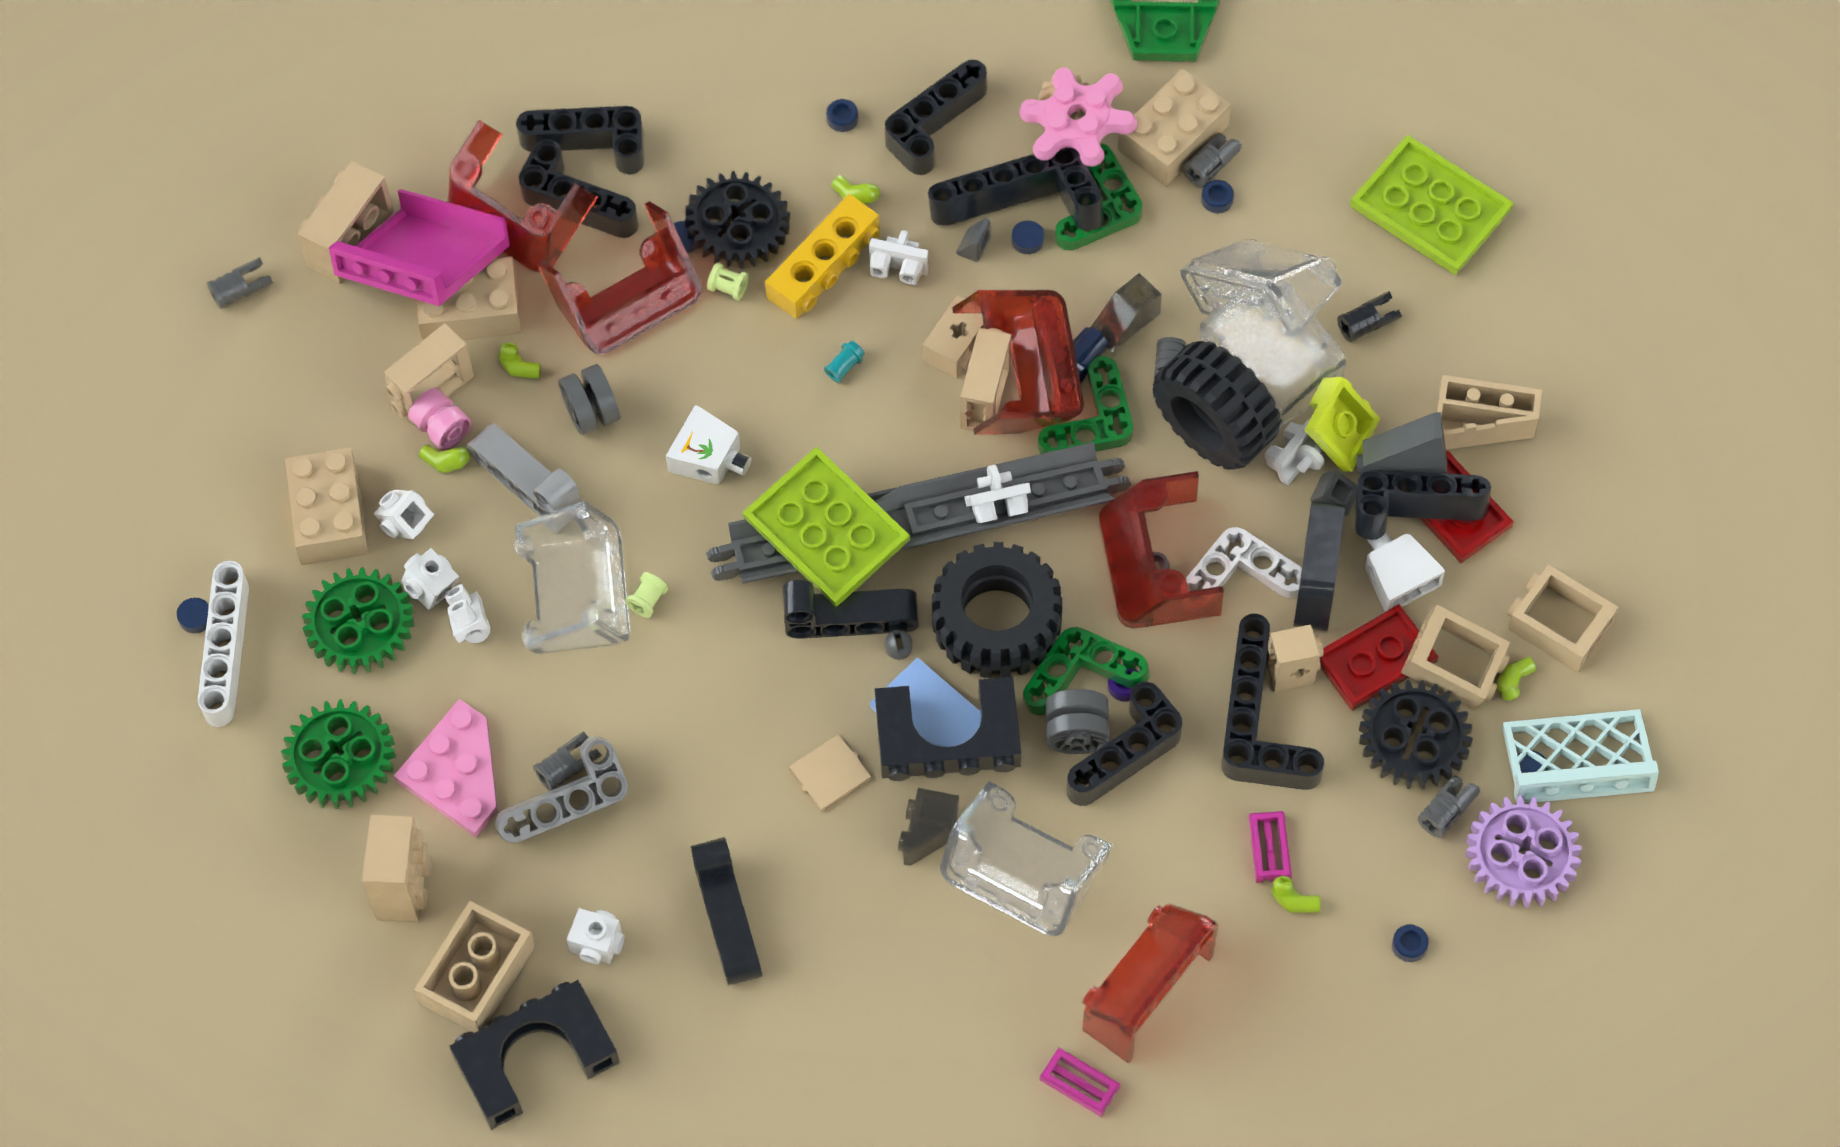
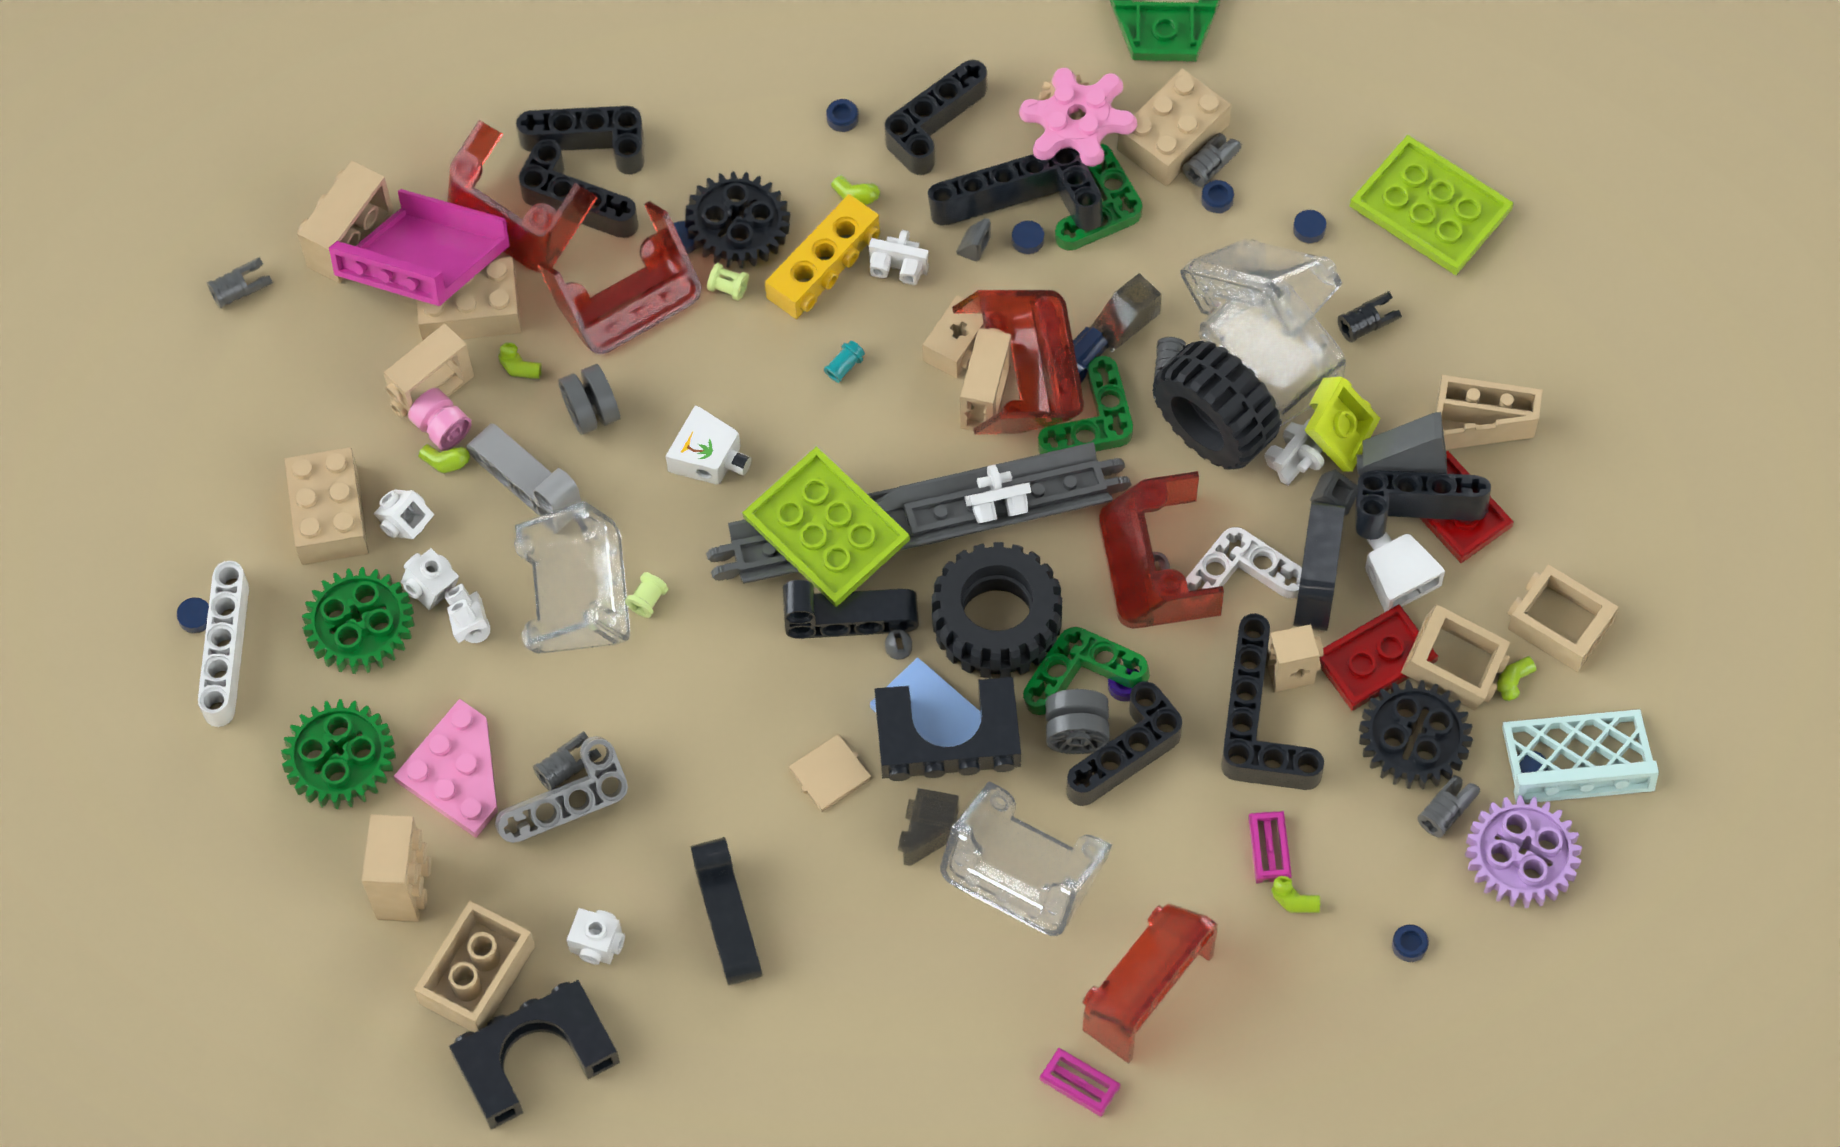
(1309, 226): none -> dark blue tile

